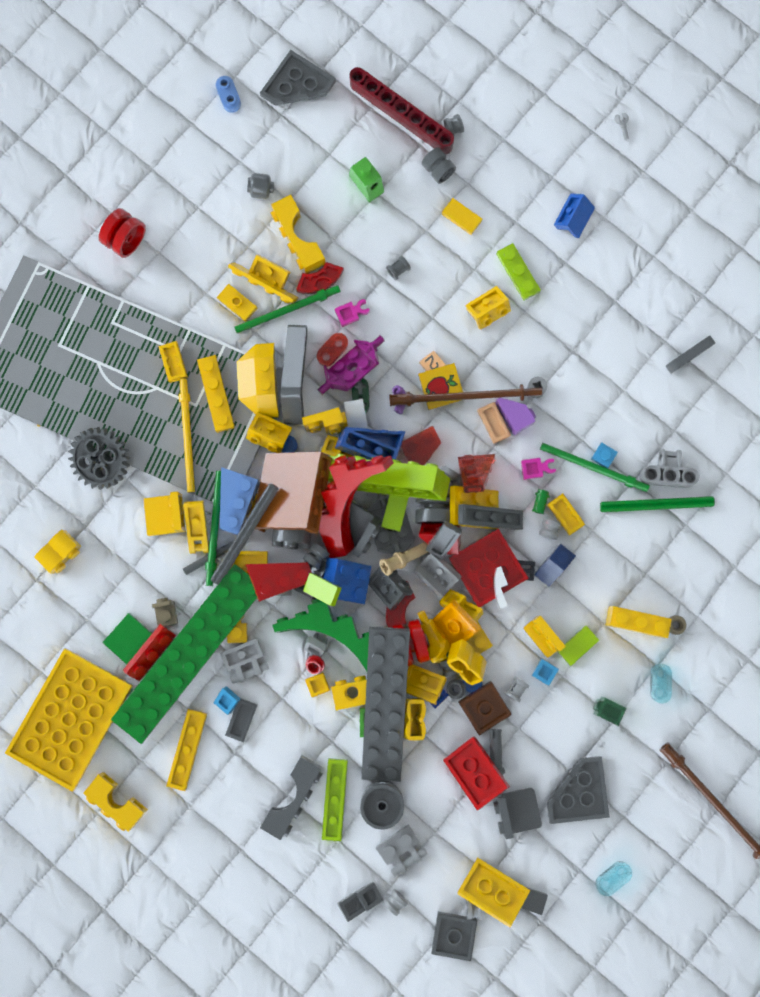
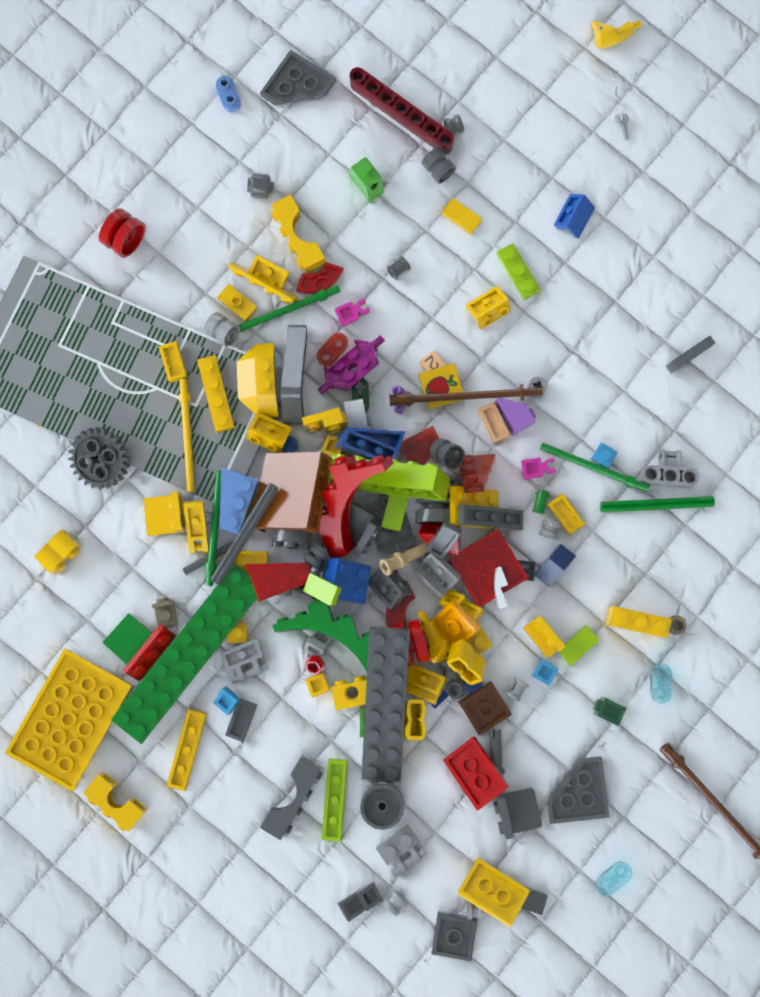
(222, 329): none -> light grey wheel
(447, 453): none -> dark grey wheel
(608, 36): none -> yellow animal

